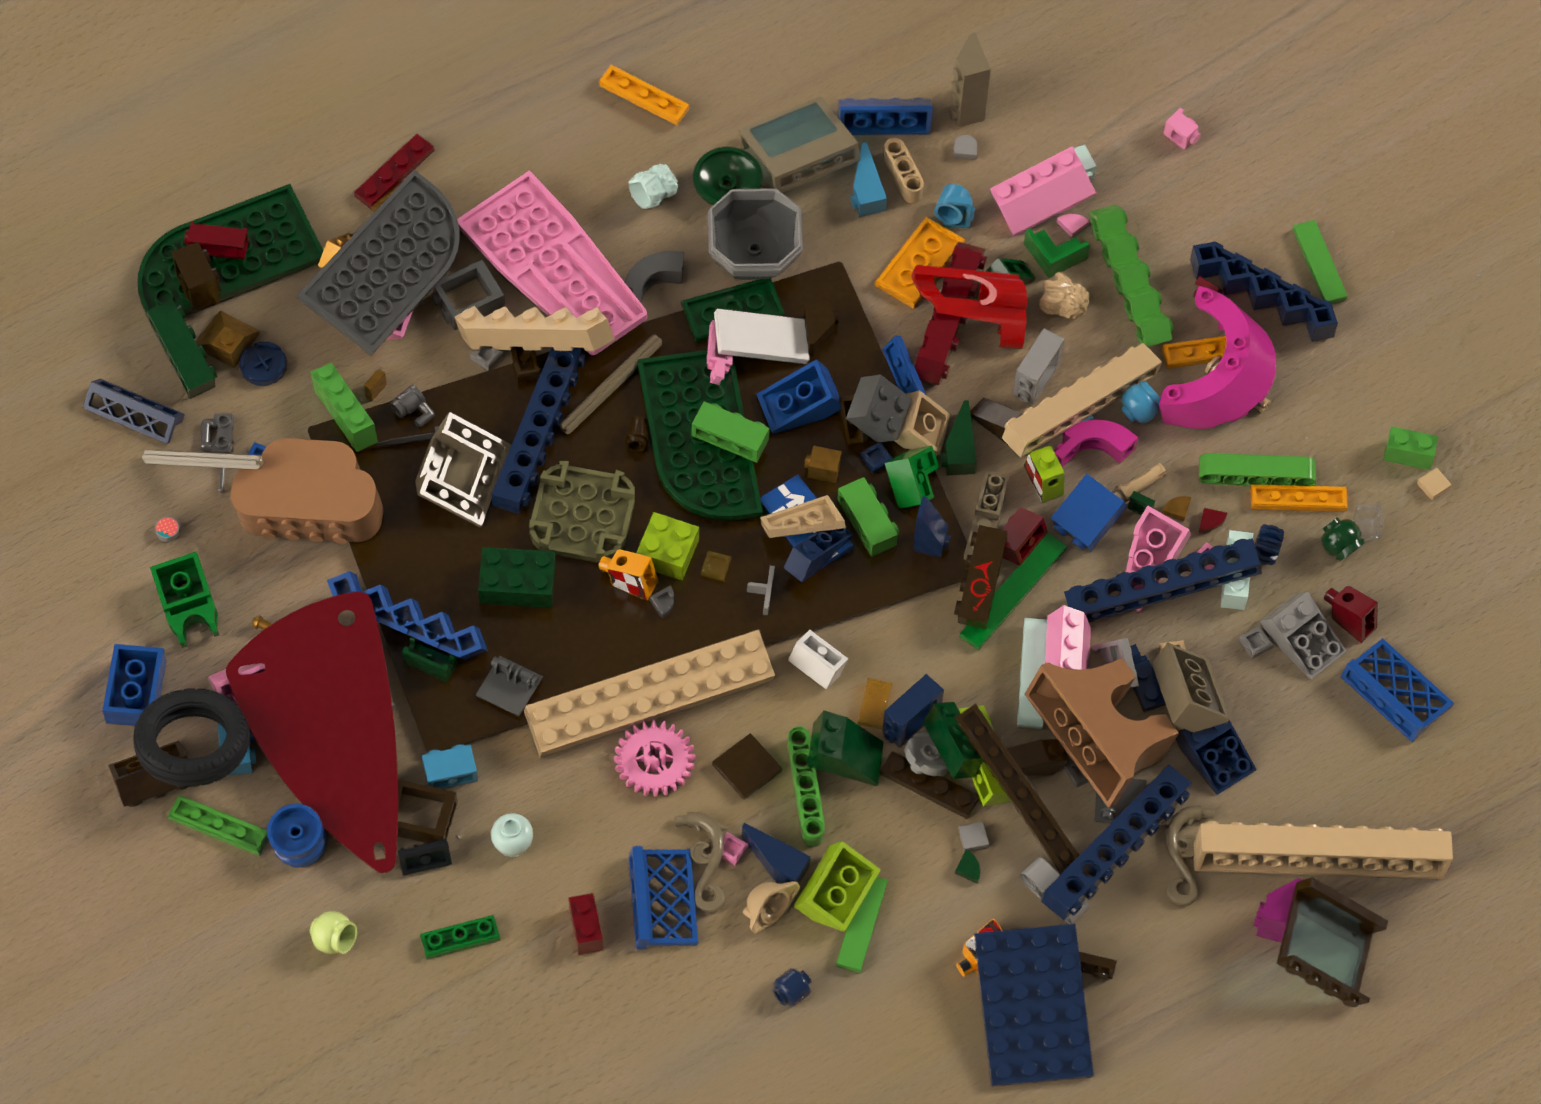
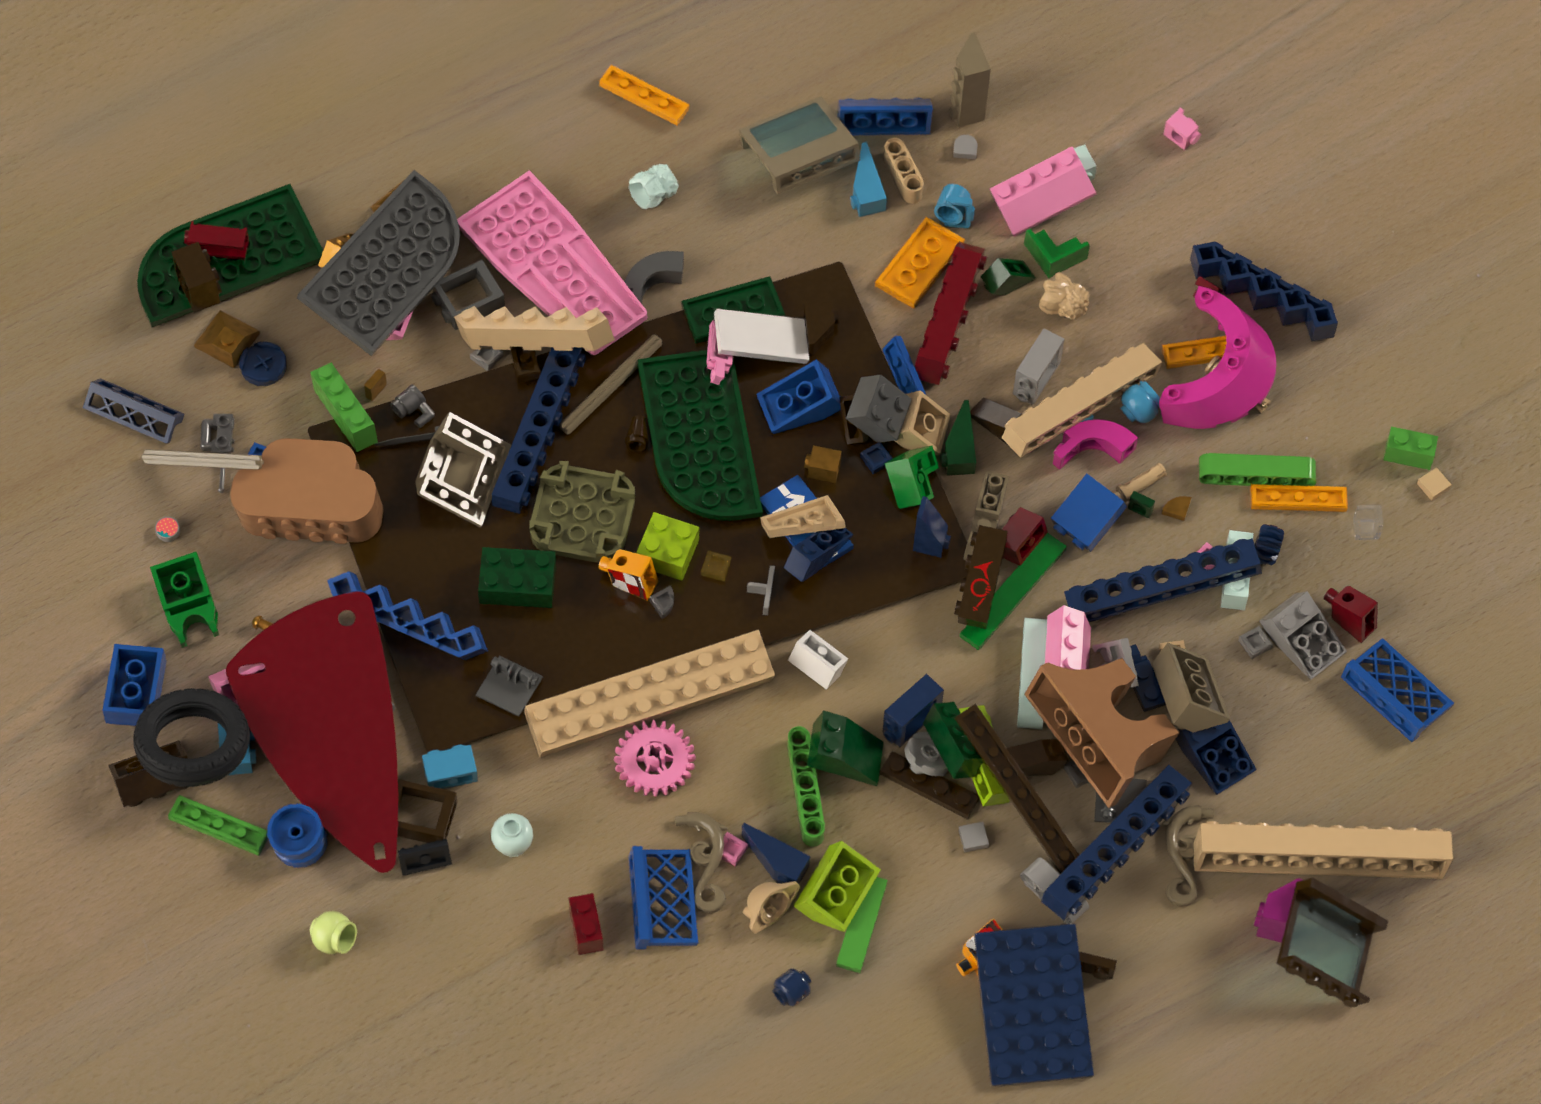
(181, 348): dark green brick -> none
(394, 170): dark red plate -> none
(429, 660): dark green hinge -> none
(444, 940): green tile -> none
(725, 167): dark green dish -> none
(730, 431): bright green brick -> none
(747, 766): dark brown tile -> none
(754, 221): dark grey rock -> none
(868, 516): bright green brick -> none
(874, 703): clear yellow tile -> none
(969, 867): dark green tile -> none
(1000, 300): red panel -> none
(1044, 467): lime torso -> none
(1073, 223): bright pink tile -> none
(1131, 275): bright green brick -> none
(1155, 541): bright pink wedge -> none
(1211, 520): dark red tile -> none
(1319, 262): bright green tile -> none
(1341, 538): dark green piece -> none

